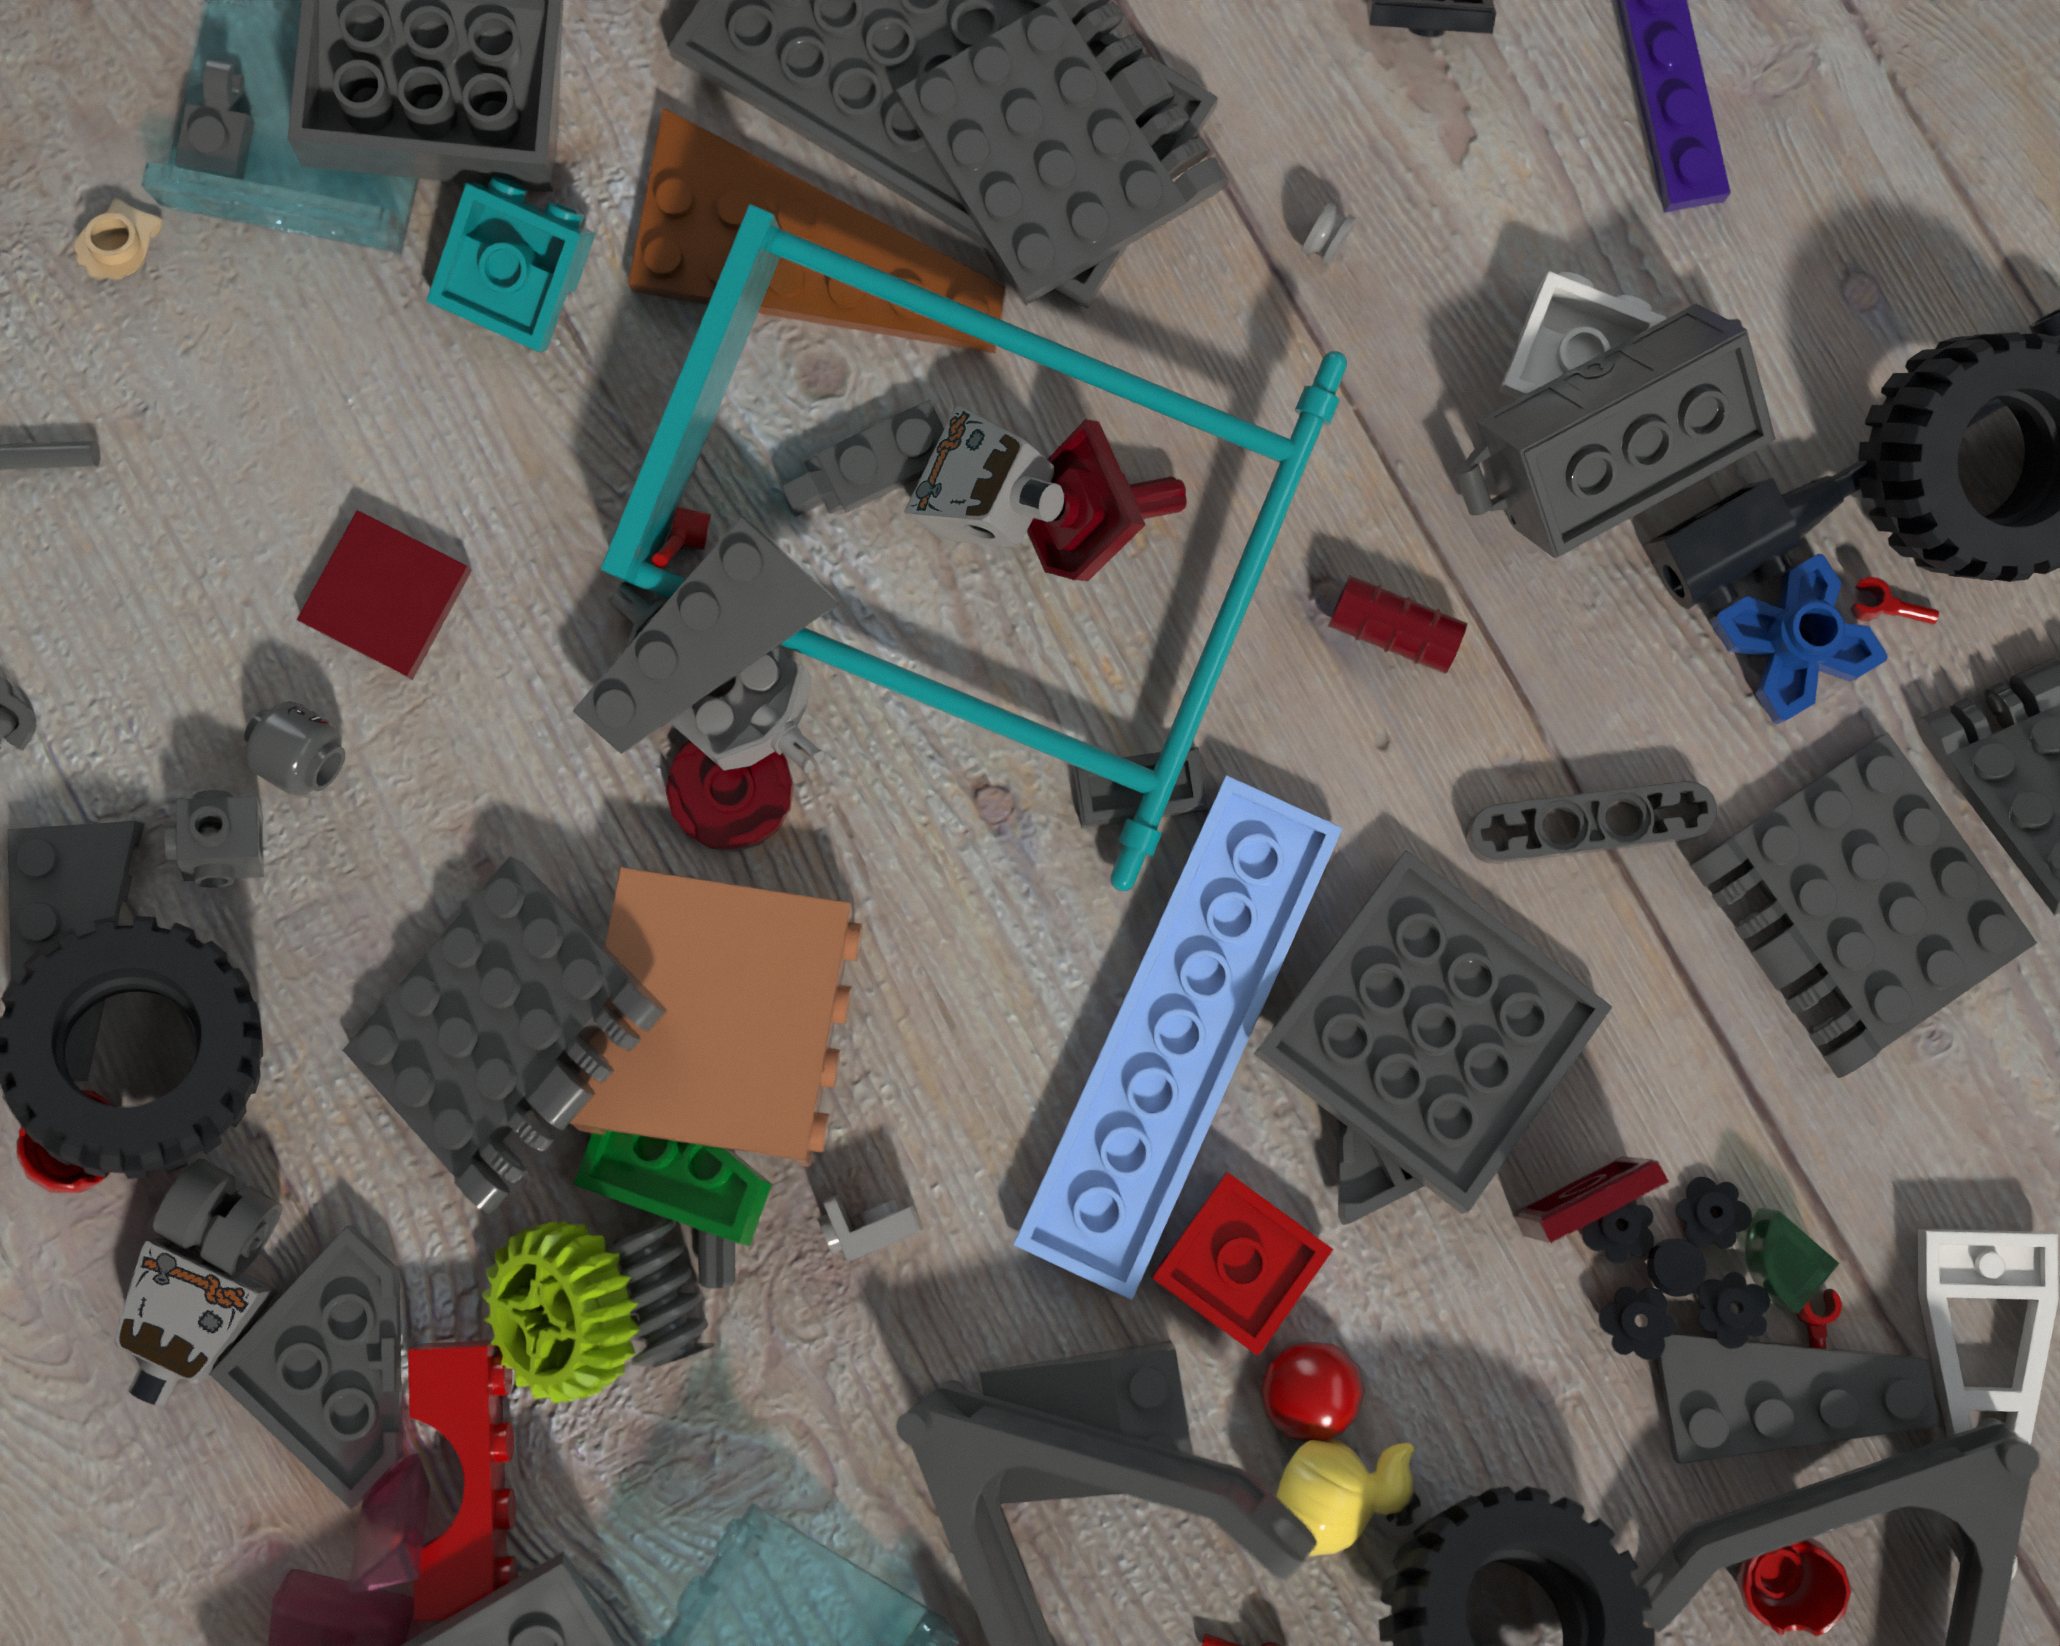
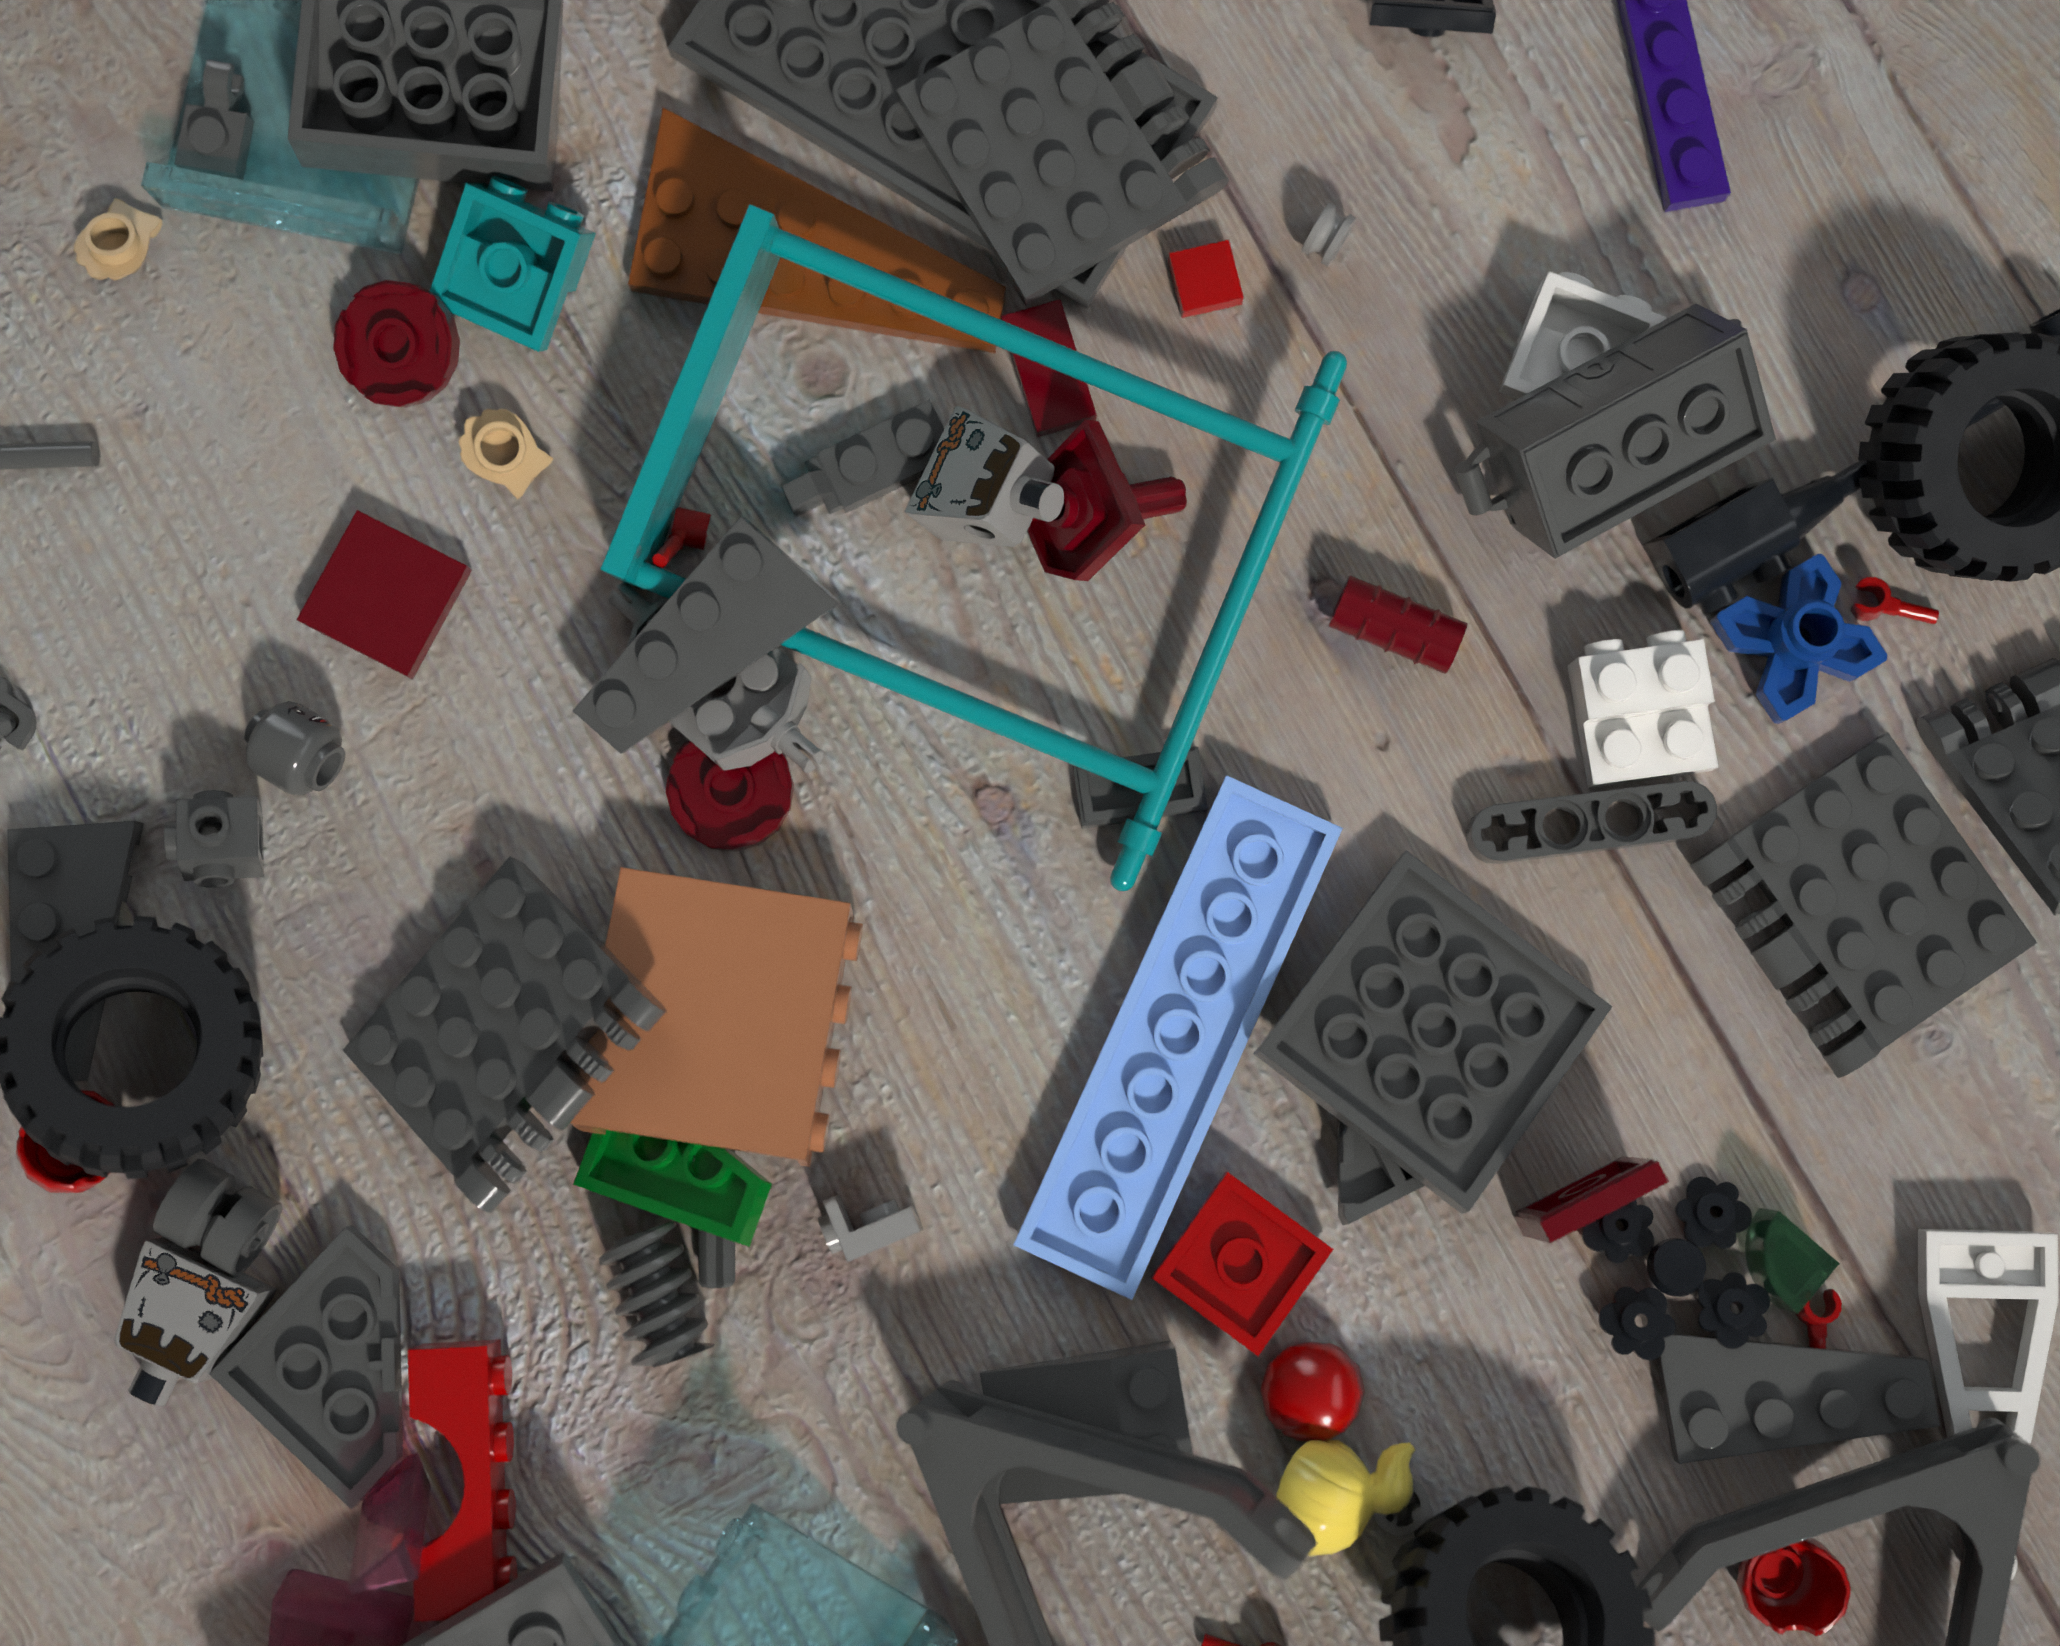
(396, 343): none -> dark red tile
(502, 450): none -> tan animal
(560, 1311): lime gear -> none
(1051, 397): none -> dark red tile
(1205, 278): none -> red tile
(1643, 709): none -> white plate

